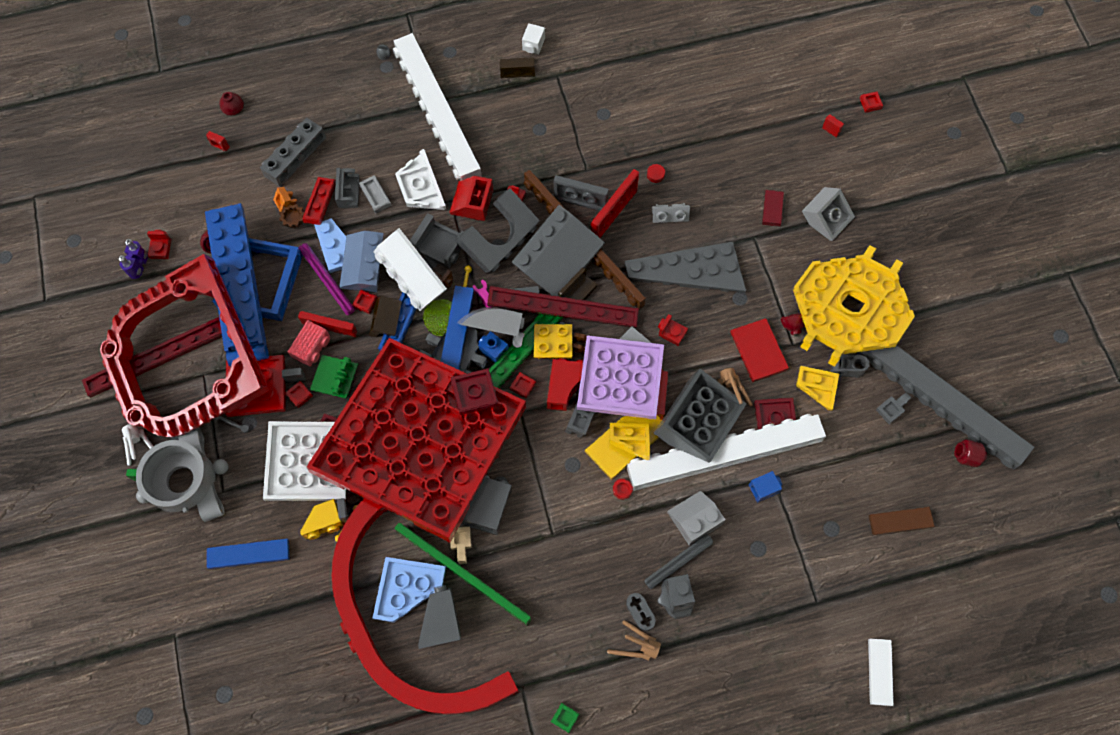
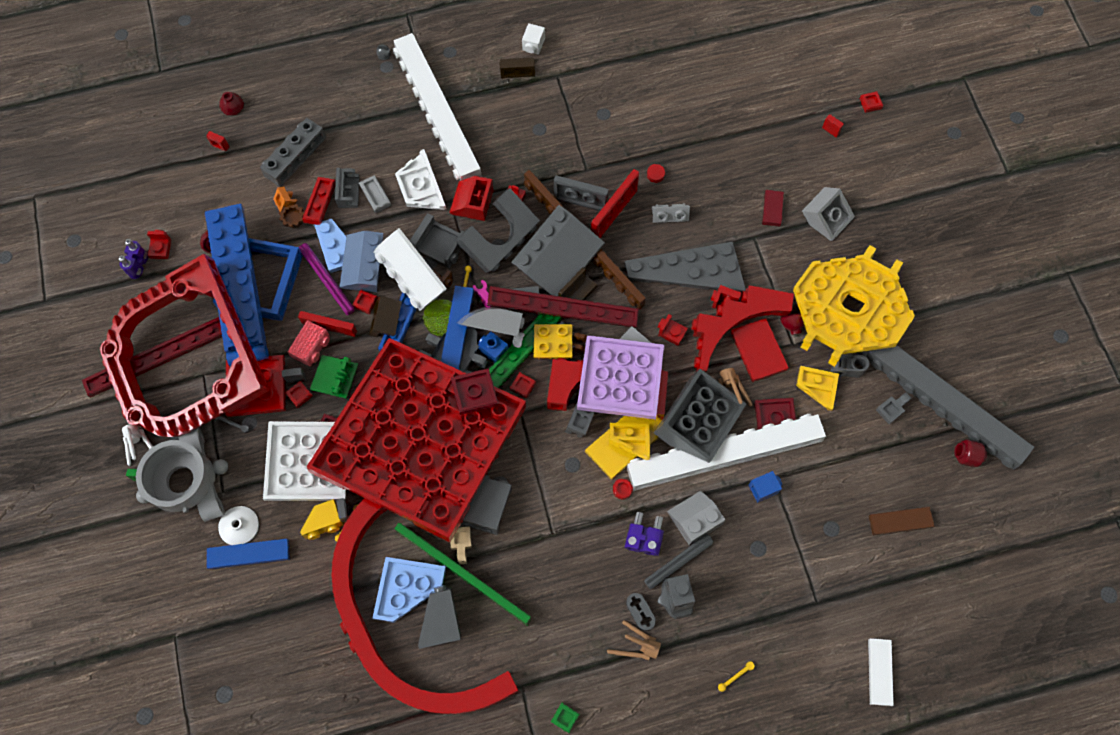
(245, 531): none -> white dish
(643, 538): none -> dark purple piece
(724, 293): none -> red bracket
(749, 666): none -> yellow hinge
(756, 303): none -> red arch

